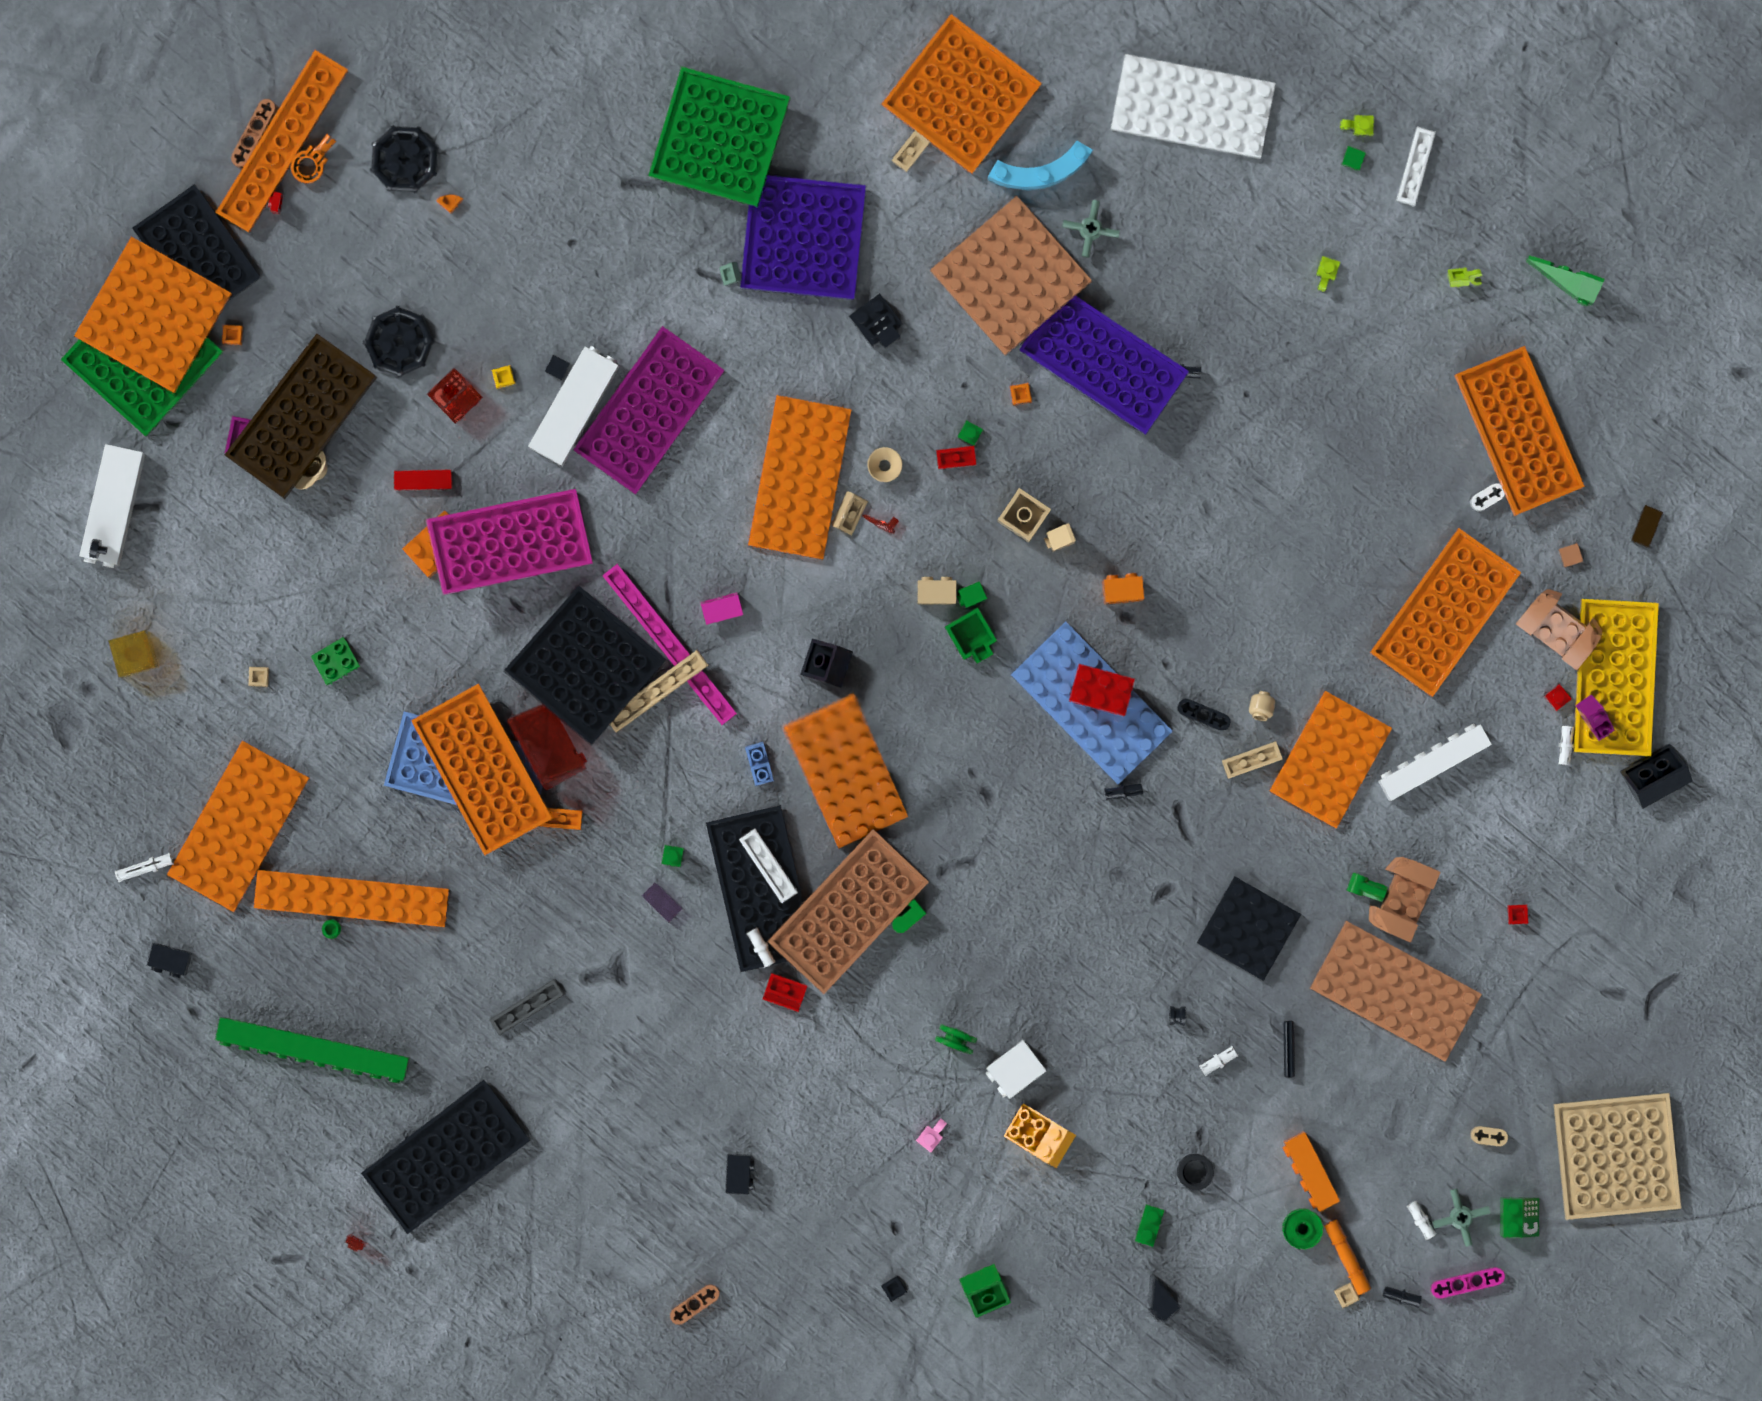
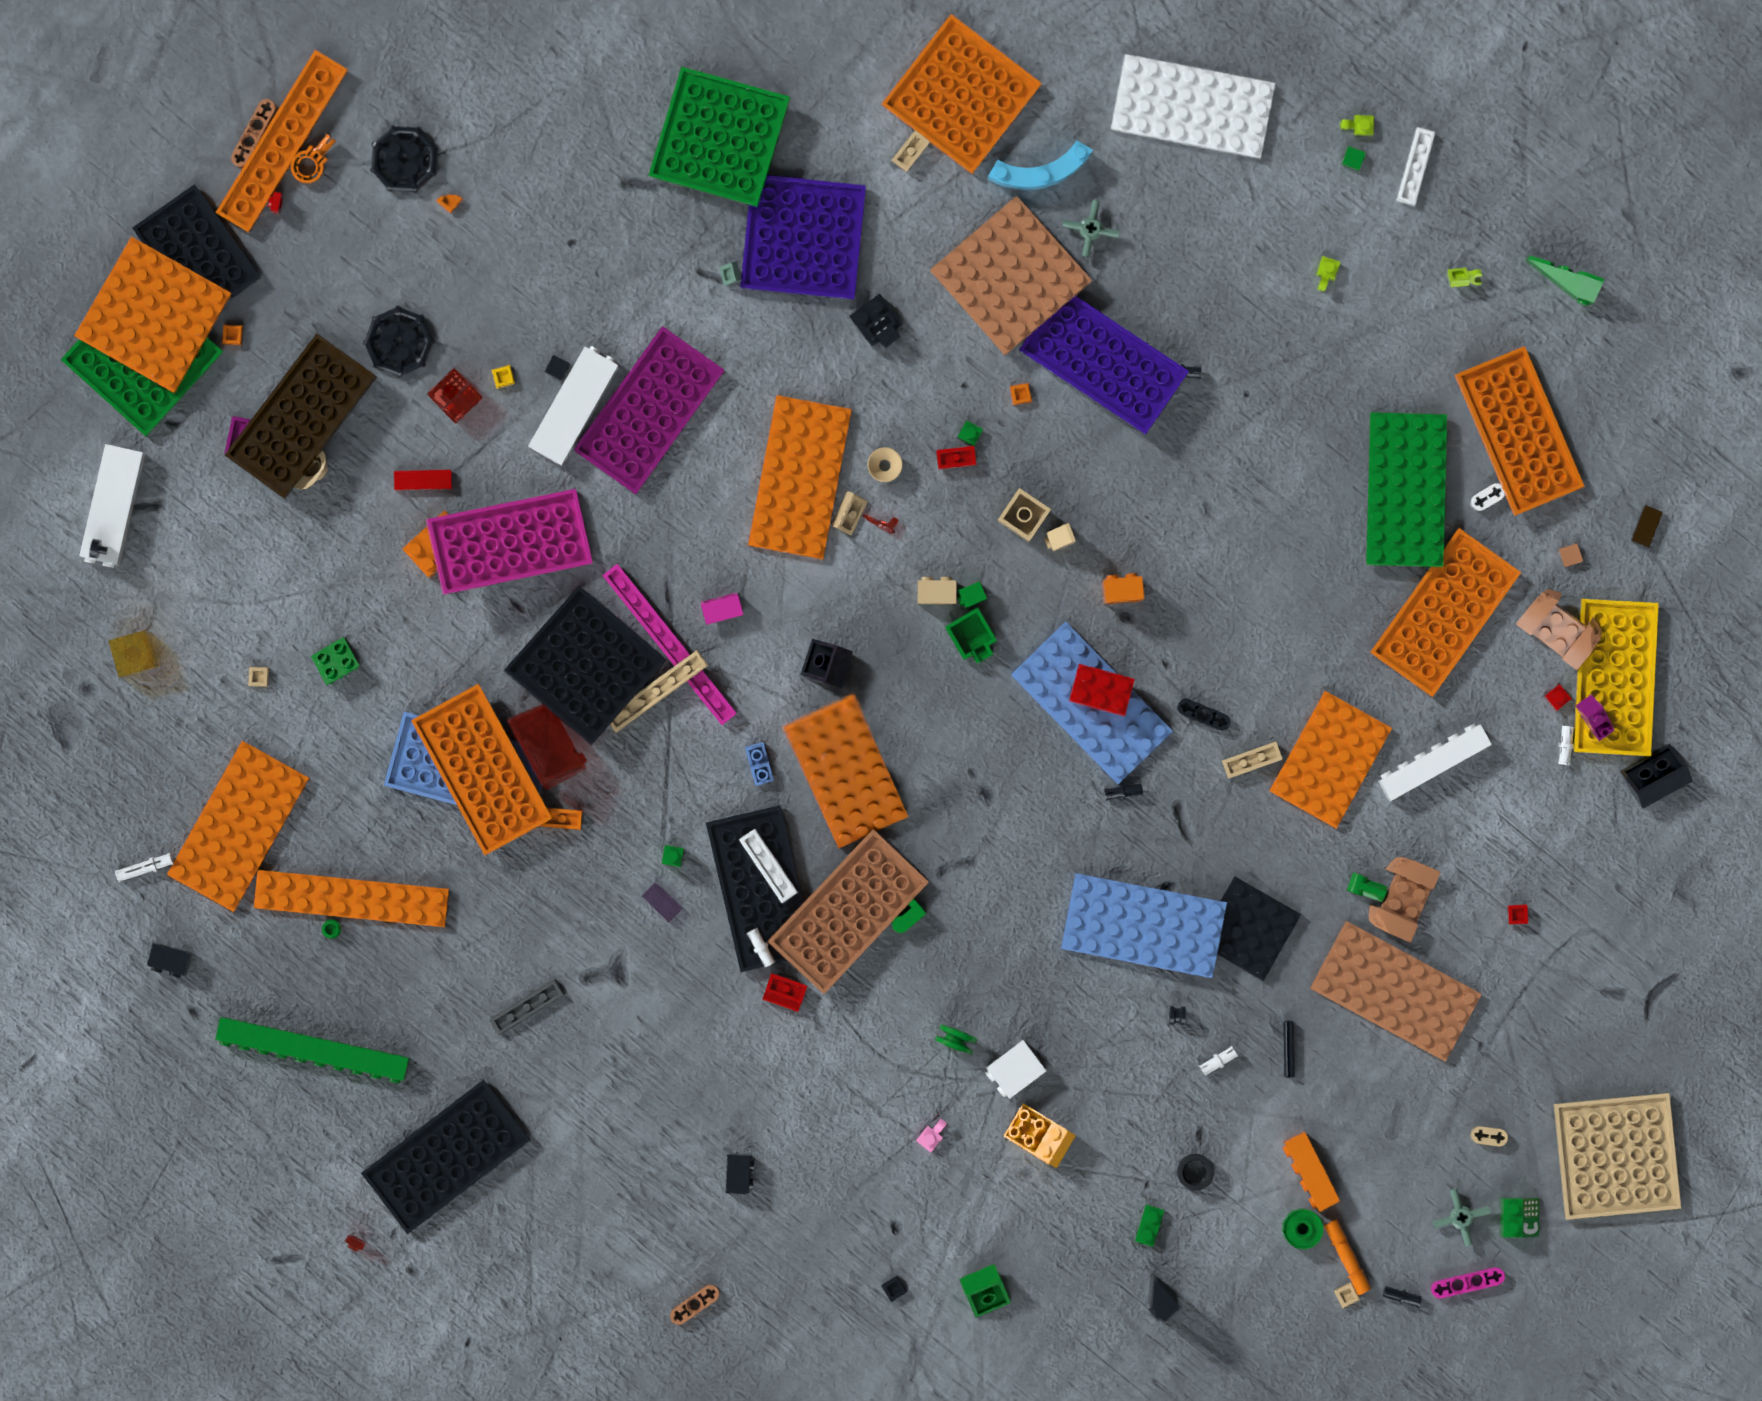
(1143, 925): none -> medium blue plate
(1262, 706): tan head -> none
(1406, 489): none -> green plate
(1421, 1220): white pin -> none

